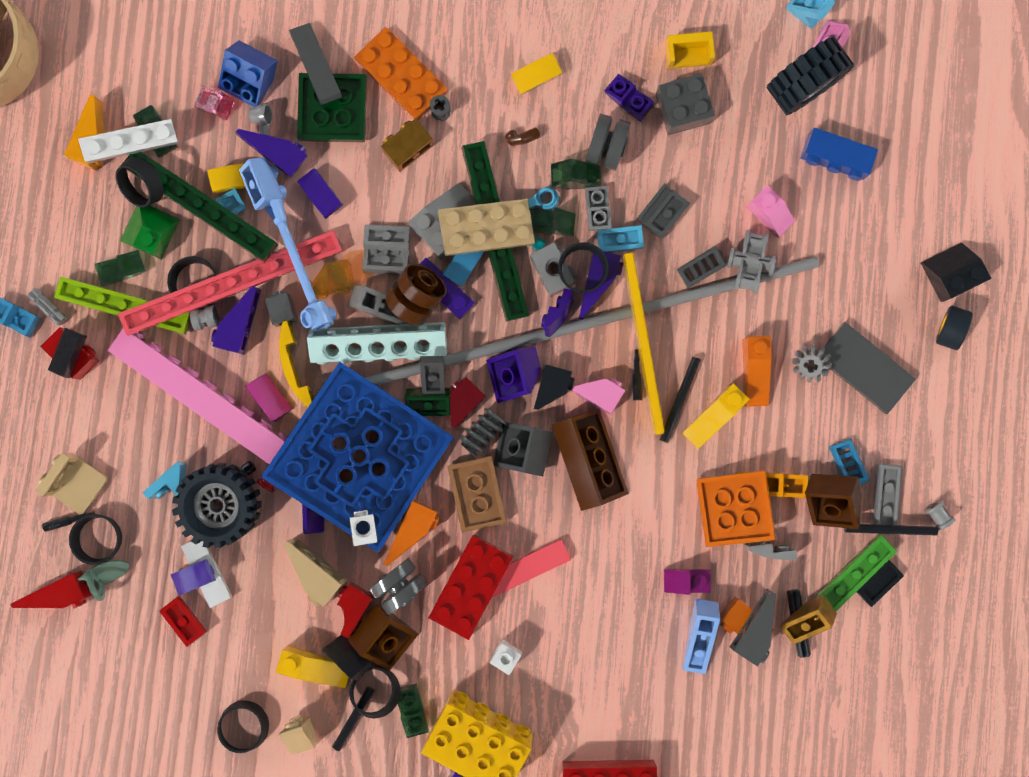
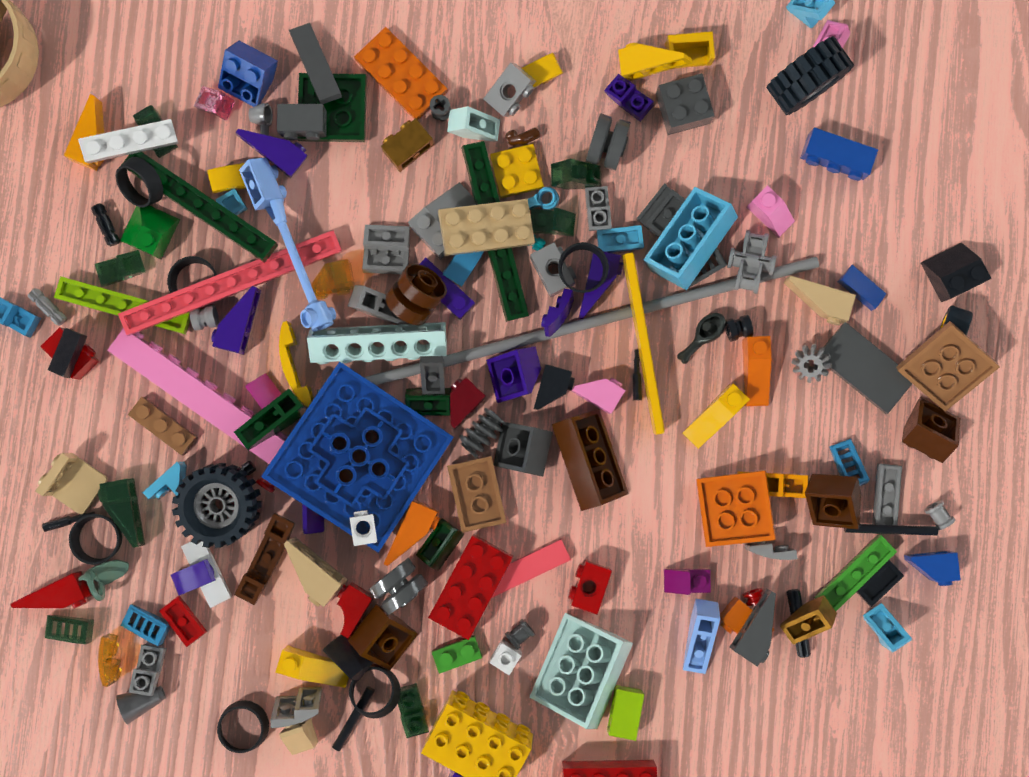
(86, 629): none -> clear green slope
(105, 224): none -> black axle
(109, 666): none -> clear yellow slope
(122, 505): none -> clear green slope
(134, 705): none -> flat silver piece
(148, 670): none -> light grey slope
(157, 639): none -> dark azure slope
(162, 426): none -> medium nougat plate
(265, 559): none -> reddish brown slope
(271, 419): none -> dark green slope
(281, 308): flat silver brick -> none
(296, 709): none -> light grey slope
(301, 121): none -> dark grey brick
(320, 193): dark purple slope -> none
(439, 544): none -> dark green slope
(456, 654): none -> bright green plate
(473, 124): none -> light aqua slope
(498, 97): none -> light grey brick
(516, 171): none -> yellow plate
(520, 634): none -> dark grey bush
(581, 671): none -> light aqua slope
(591, 600): none -> red brick
(625, 712): none -> lime panel
(645, 60): none -> yellow slope
(679, 401): black bar -> none
(690, 238): none -> medium azure brick
(707, 330): none -> pearl dark grey piece
(739, 328): none -> black wheel
(753, 596): none -> red bush
(824, 300): none -> tan slope
(861, 286): none -> blue slope
(887, 628): none -> medium azure slope
(932, 430): none -> reddish brown slope
(937, 566): none -> blue slope
(947, 366): none -> medium nougat plate

